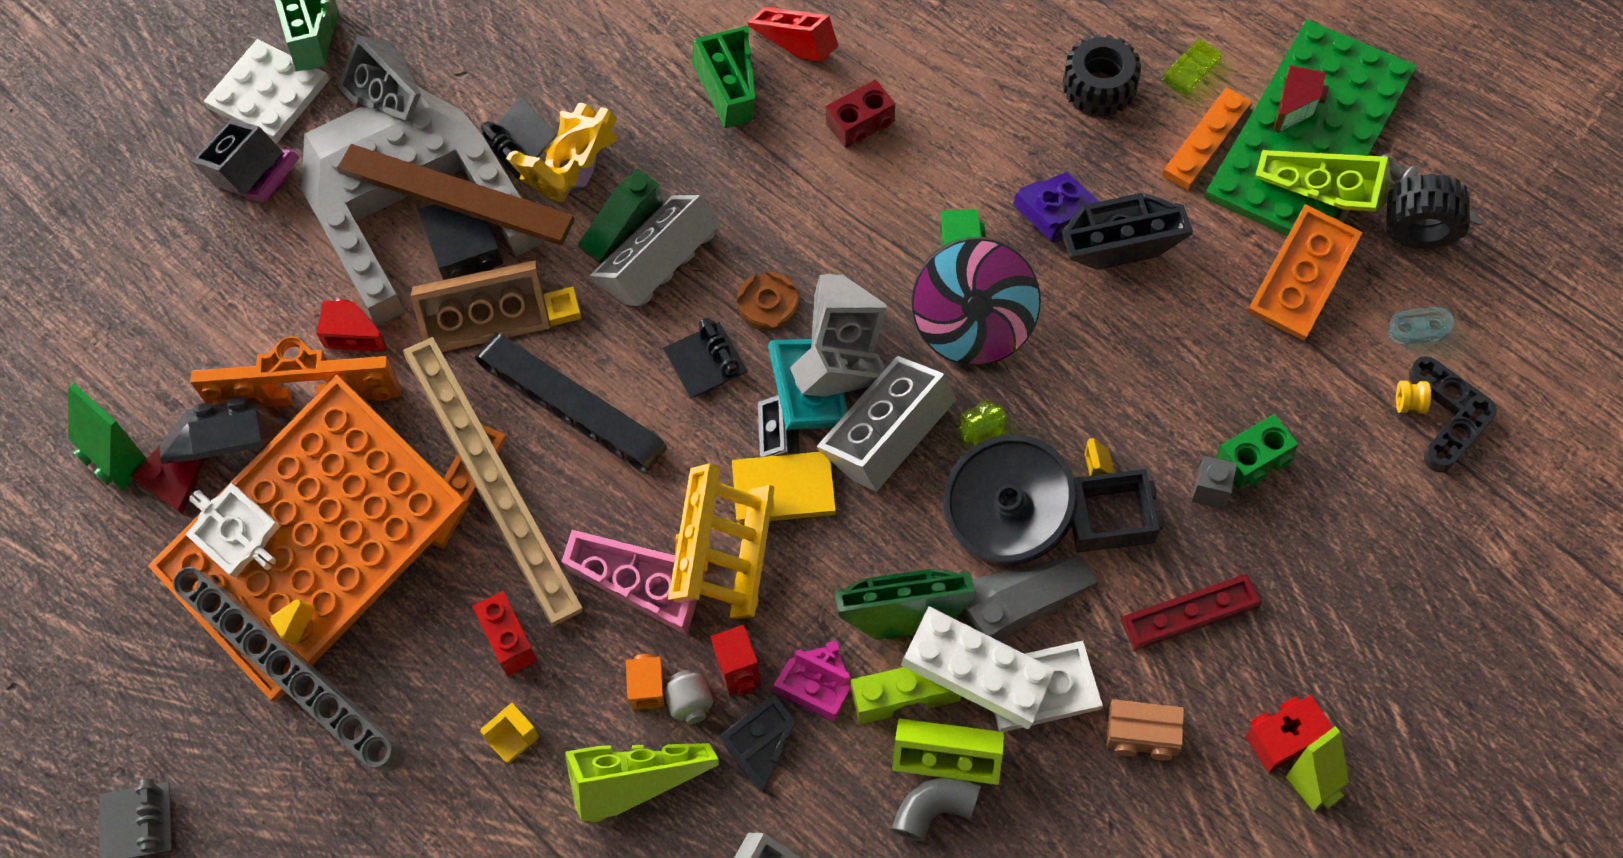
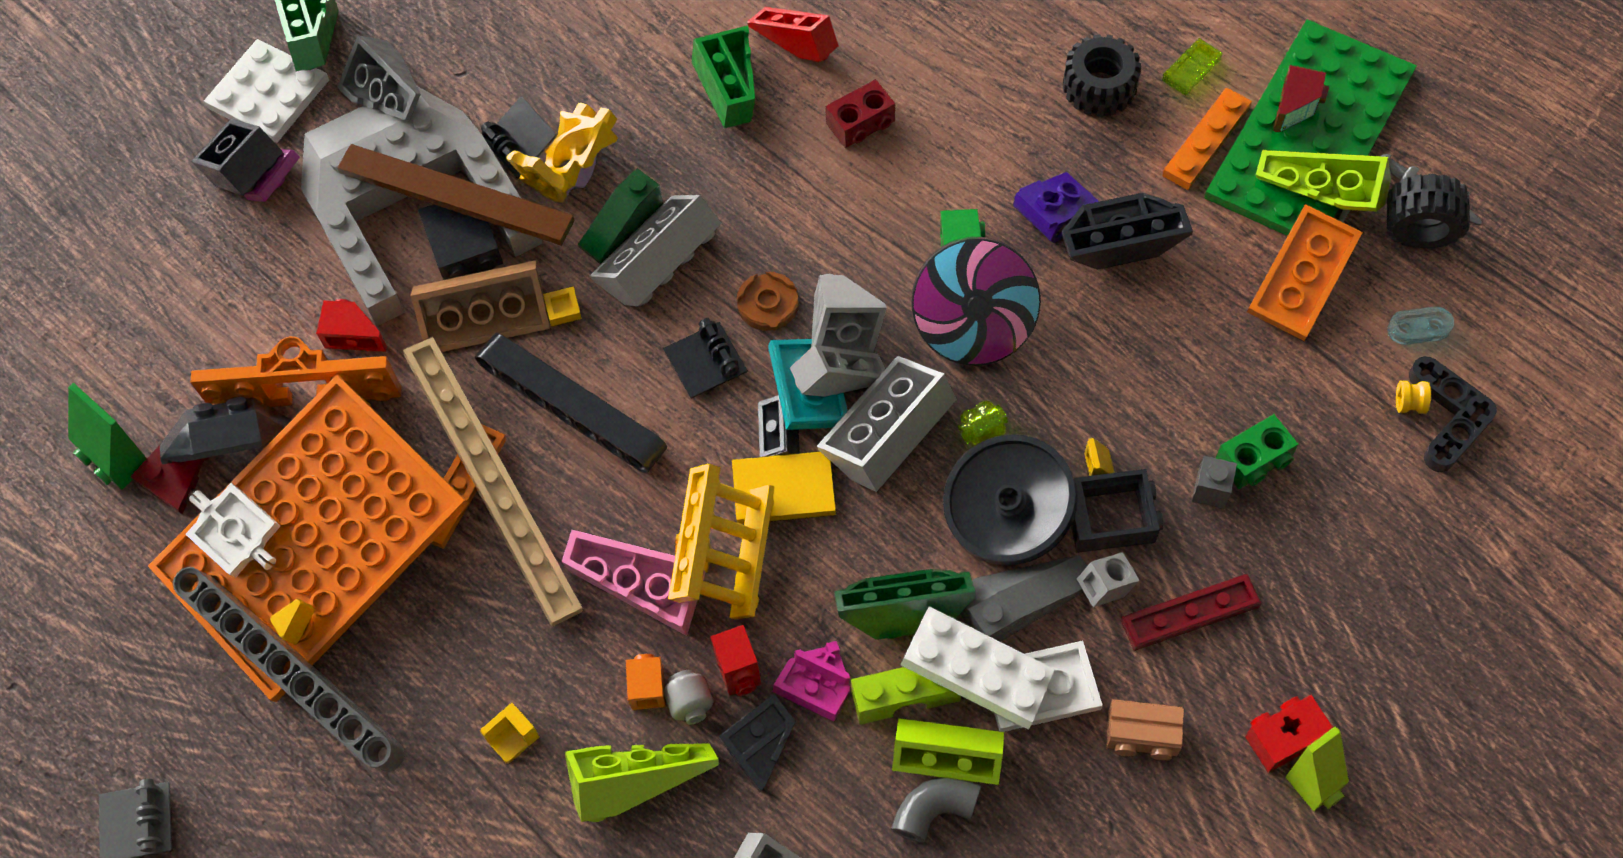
(504, 633): red brick -> none
(1107, 579): none -> light grey brick

